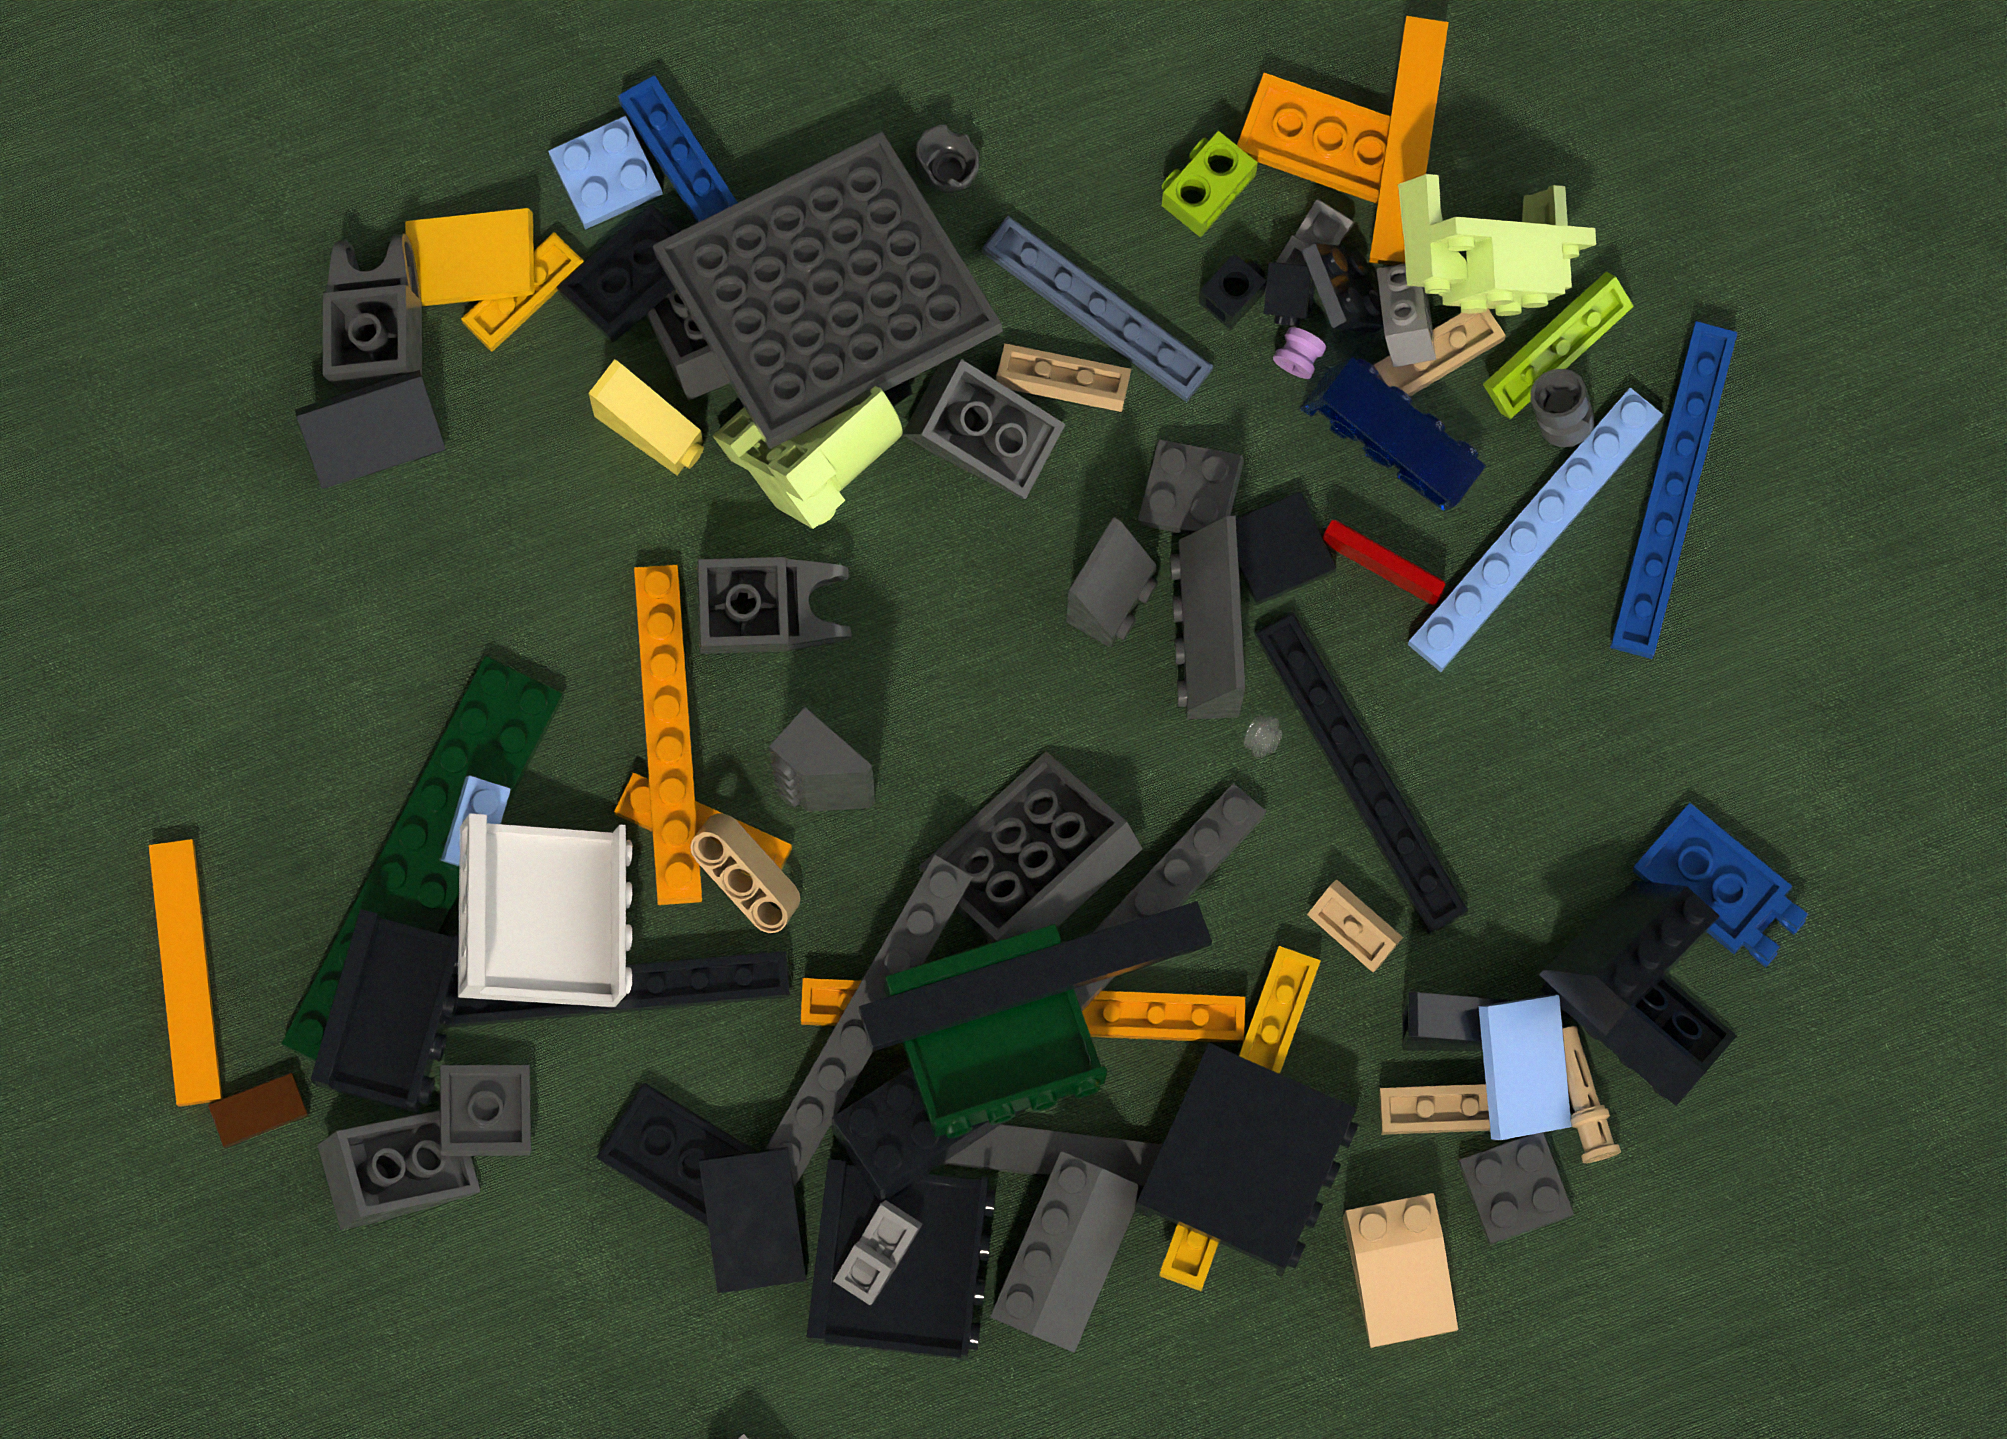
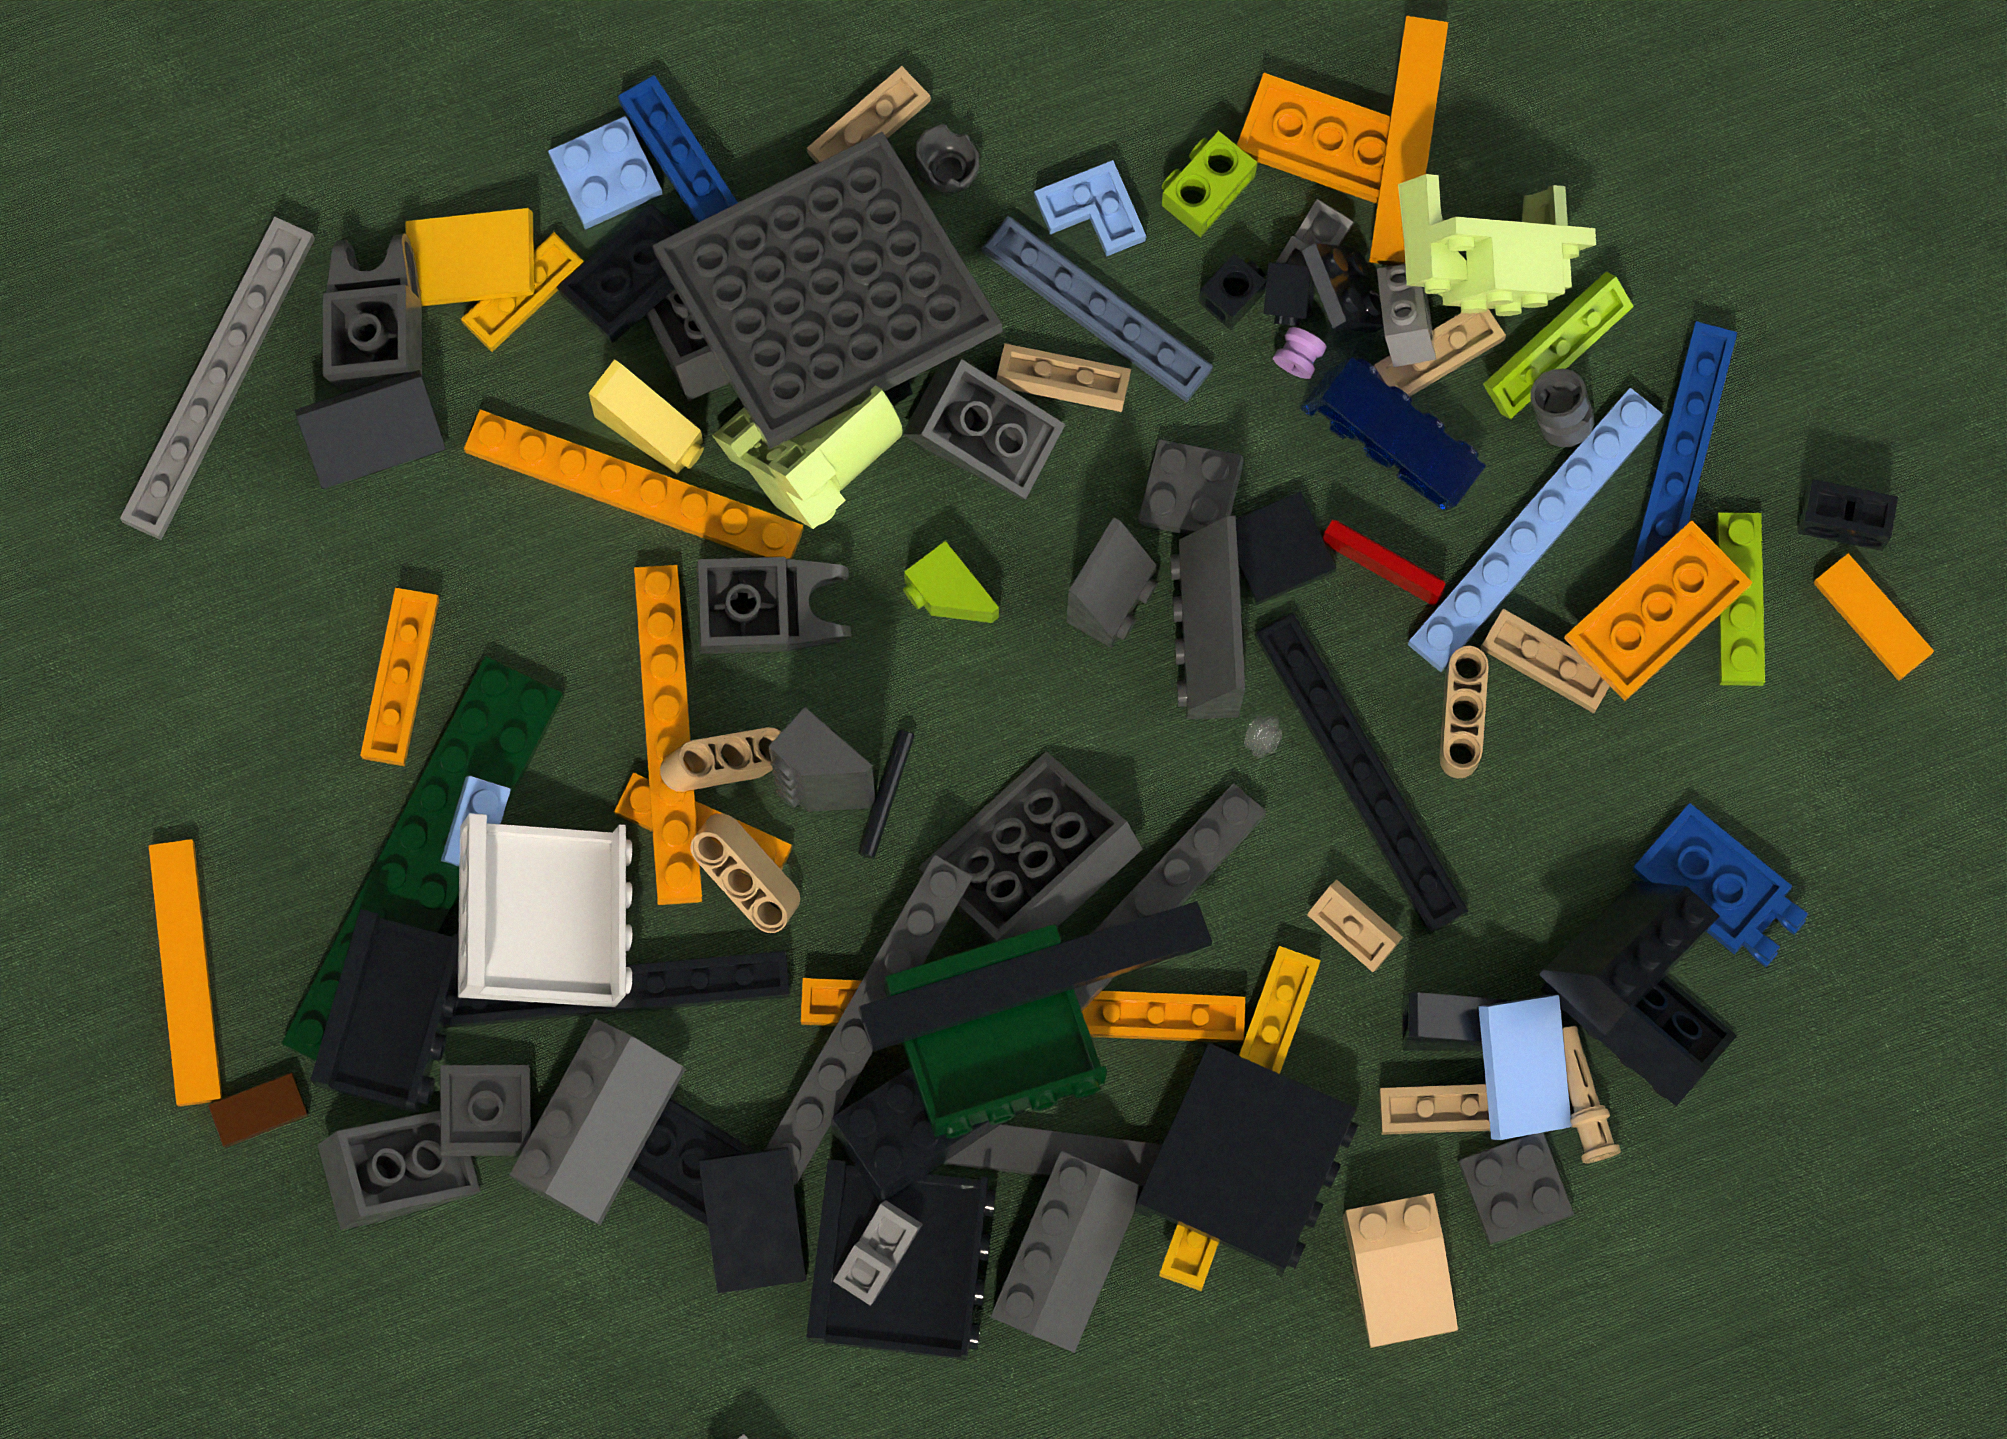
(217, 378): none -> light grey plate
(400, 677): none -> light orange plate
(597, 1122): none -> dark grey slope
(632, 488): none -> light orange plate
(708, 765): none -> tan beam
(880, 111): none -> tan plate
(886, 794): none -> black bar
(948, 588): none -> lime slope
(1093, 196): none -> light blue plate
(1470, 692): none -> tan beam
(1545, 660): none -> tan plate
(1658, 610): none -> light orange plate
(1743, 621): none -> lime plate
(1847, 515): none -> black brick
(1873, 617): none -> light orange tile

